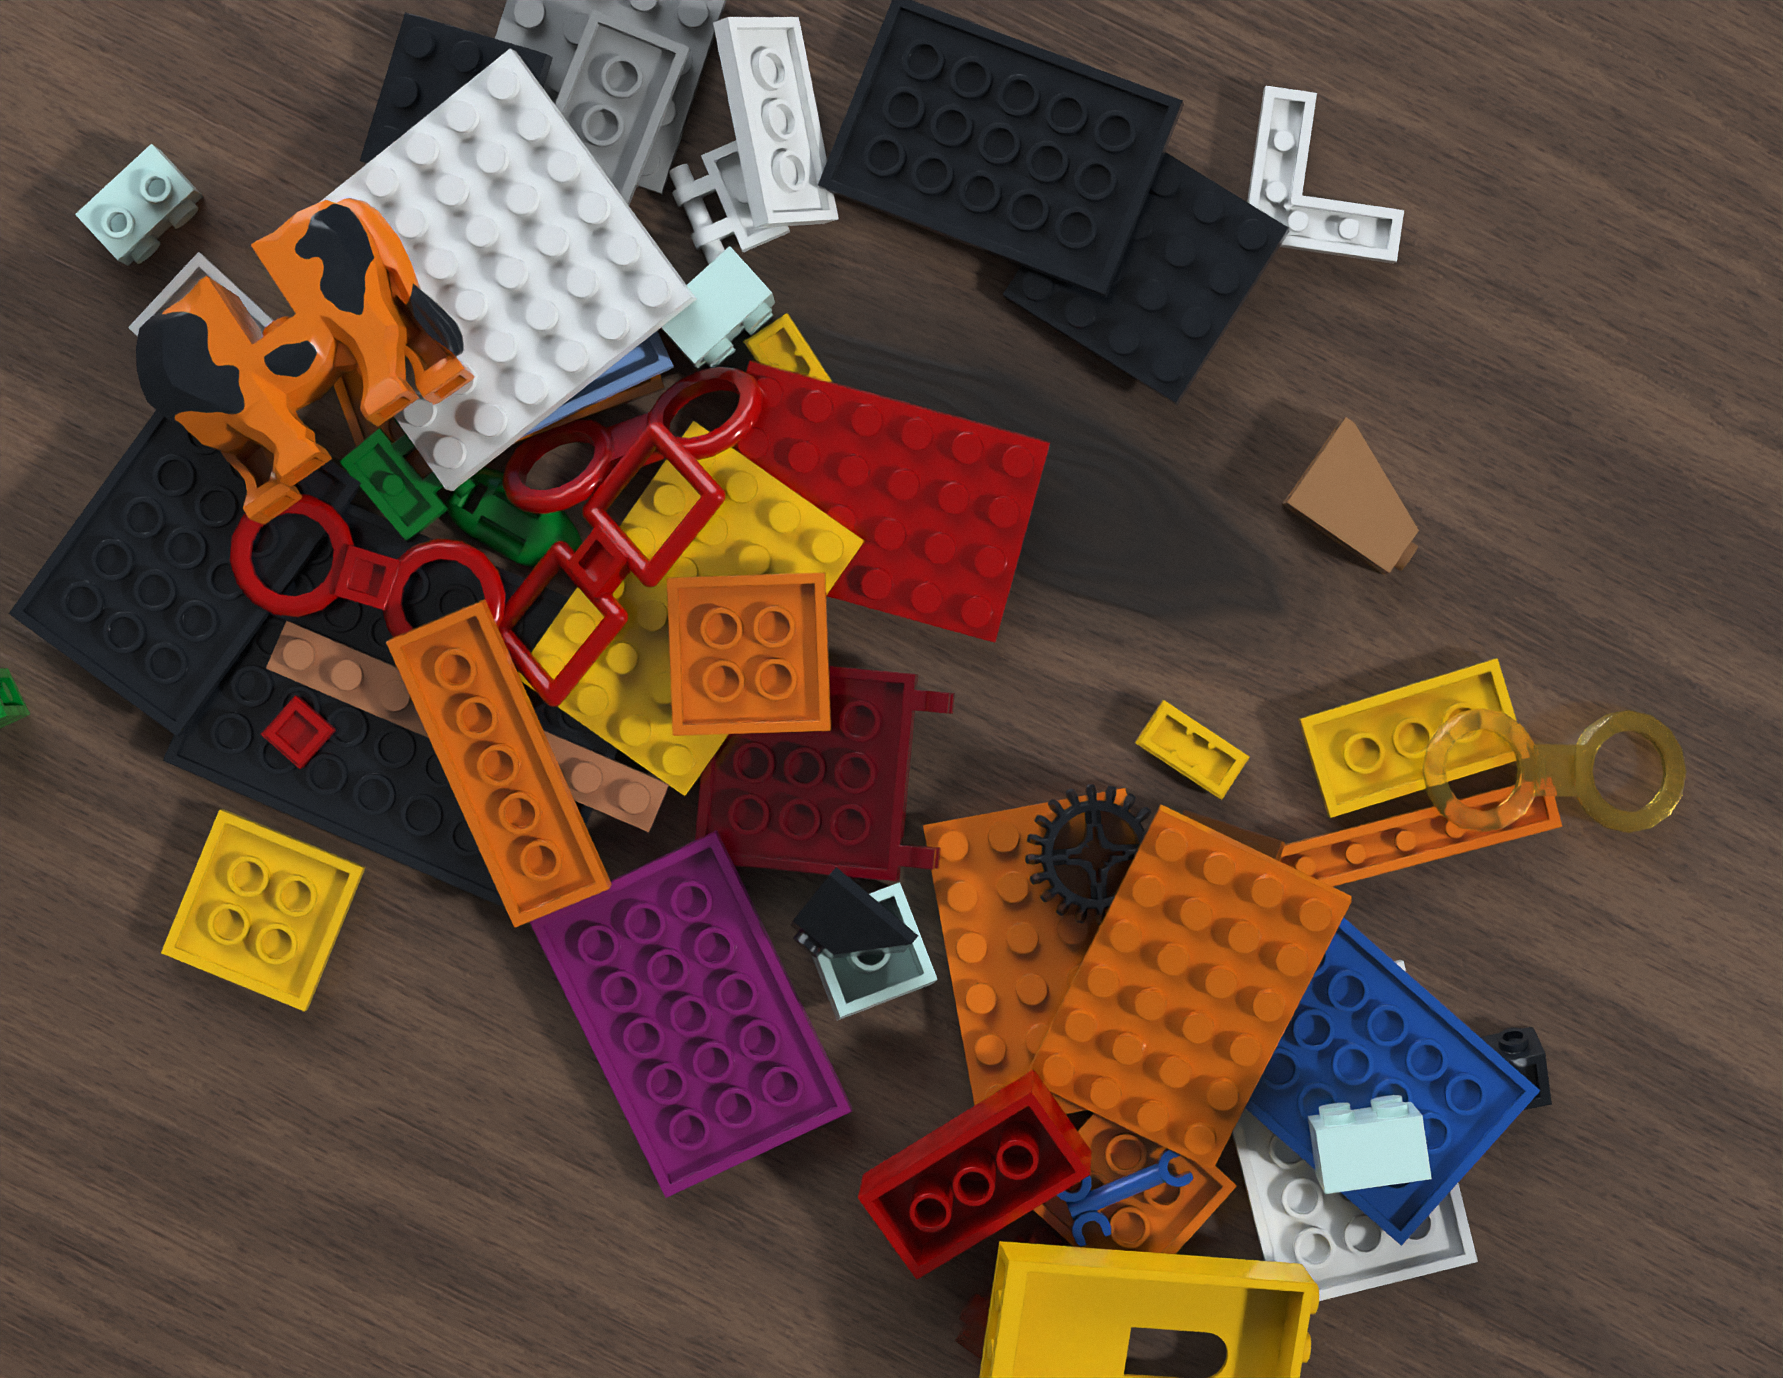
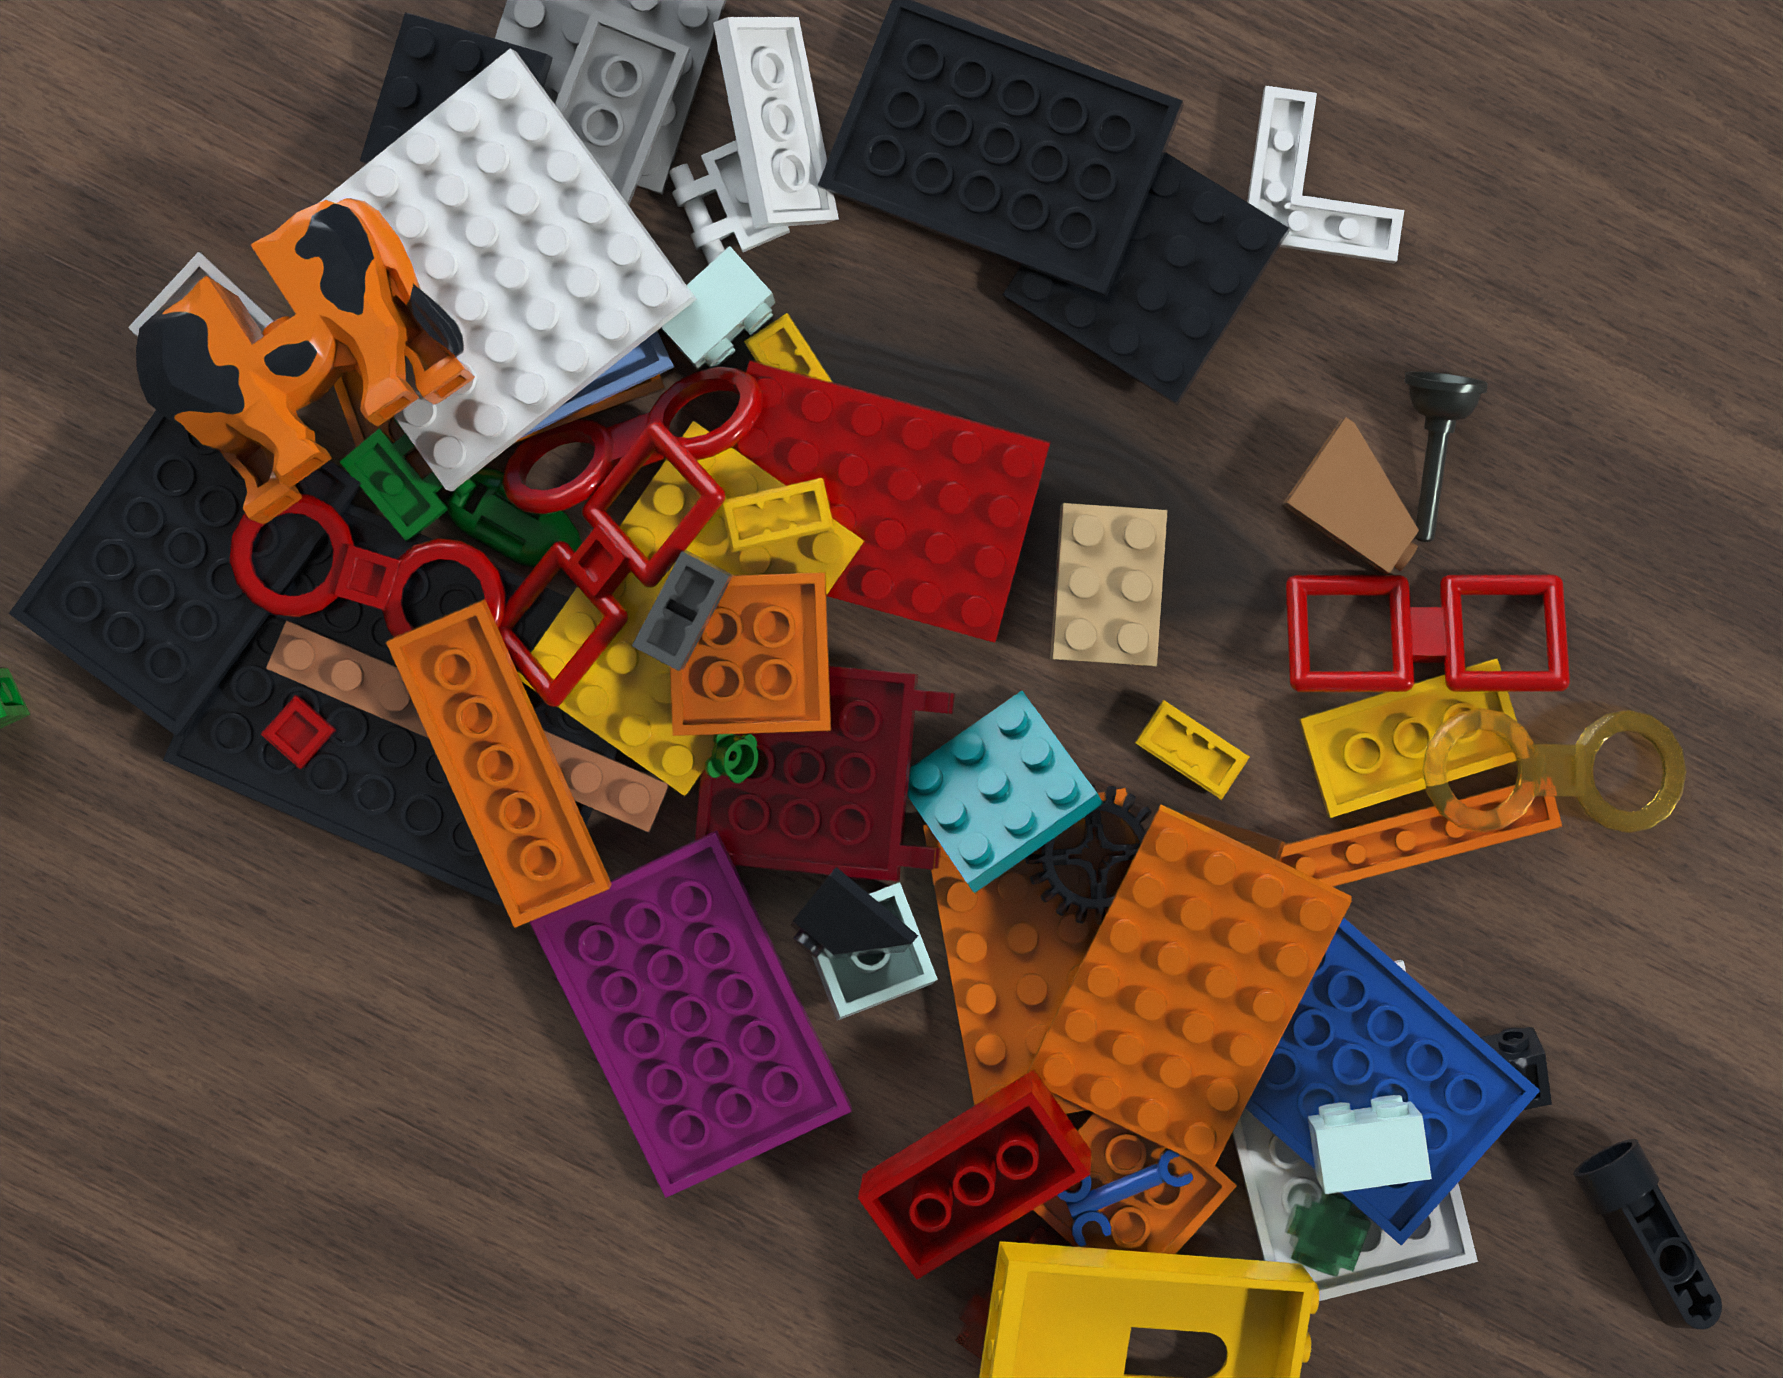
(140, 206): light aqua brick -> none
(263, 910): yellow plate -> none
(682, 610): none -> dark grey brick
(742, 761): none -> green plate
(777, 515): none -> yellow plate
(999, 791): none -> teal plate
(1108, 584): none -> tan brick
(1327, 1233): none -> clear green brick
(1427, 634): none -> red bar
(1442, 402): none -> pearl dark grey piece
(1624, 1186): none -> black beam

